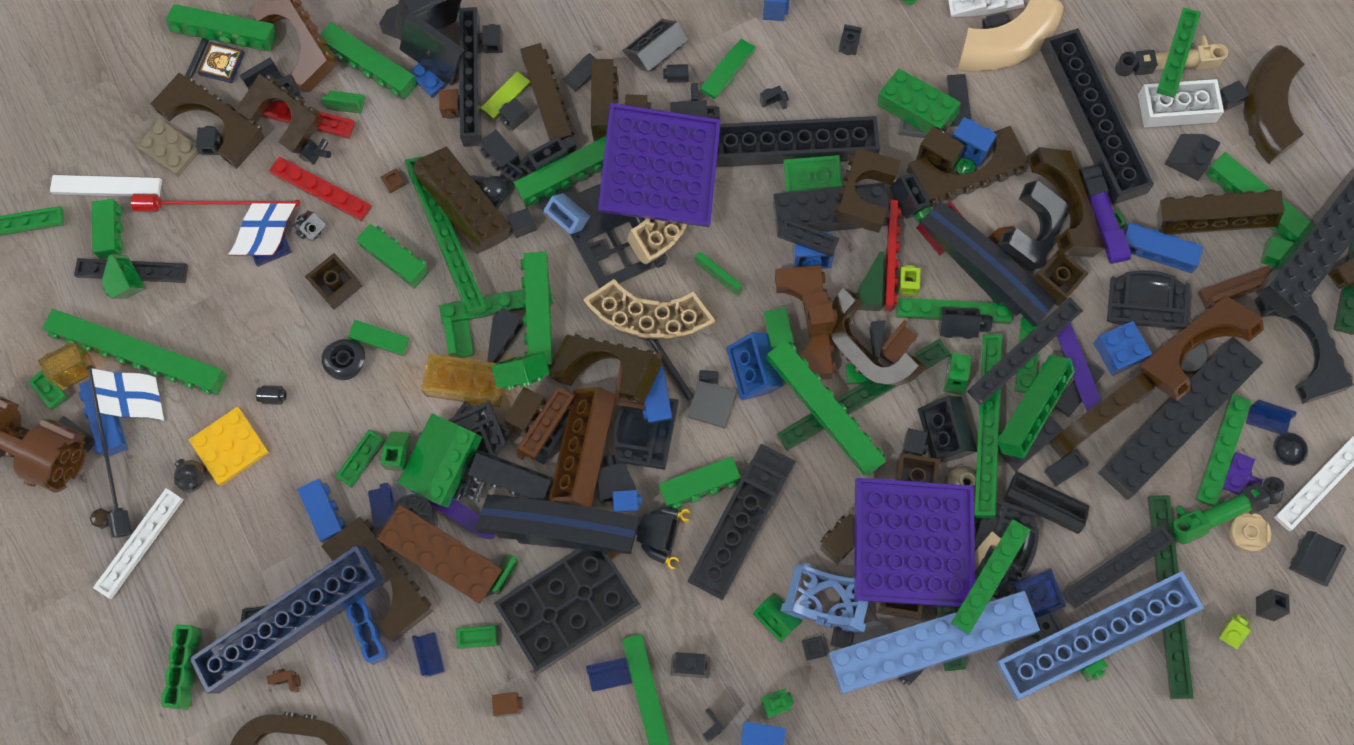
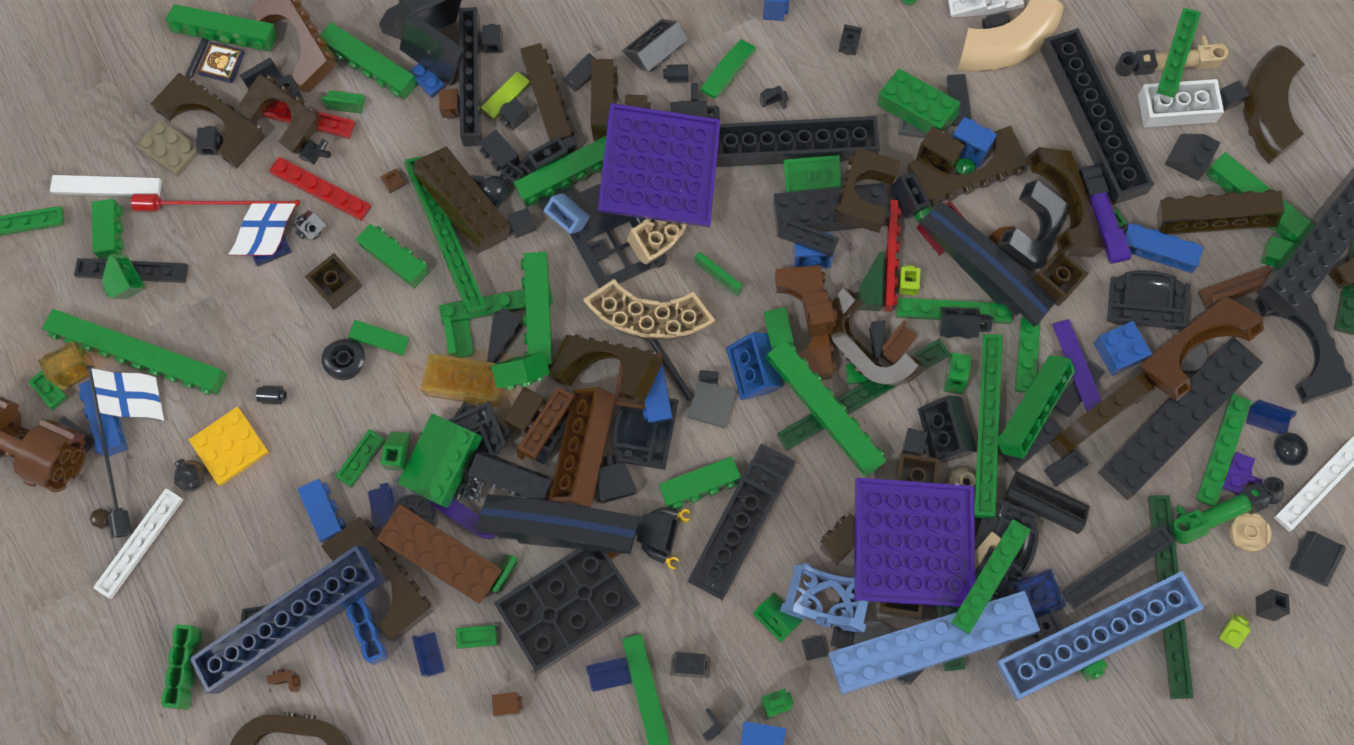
(626, 500): blue brick -> none
(1024, 351): black plate -> none

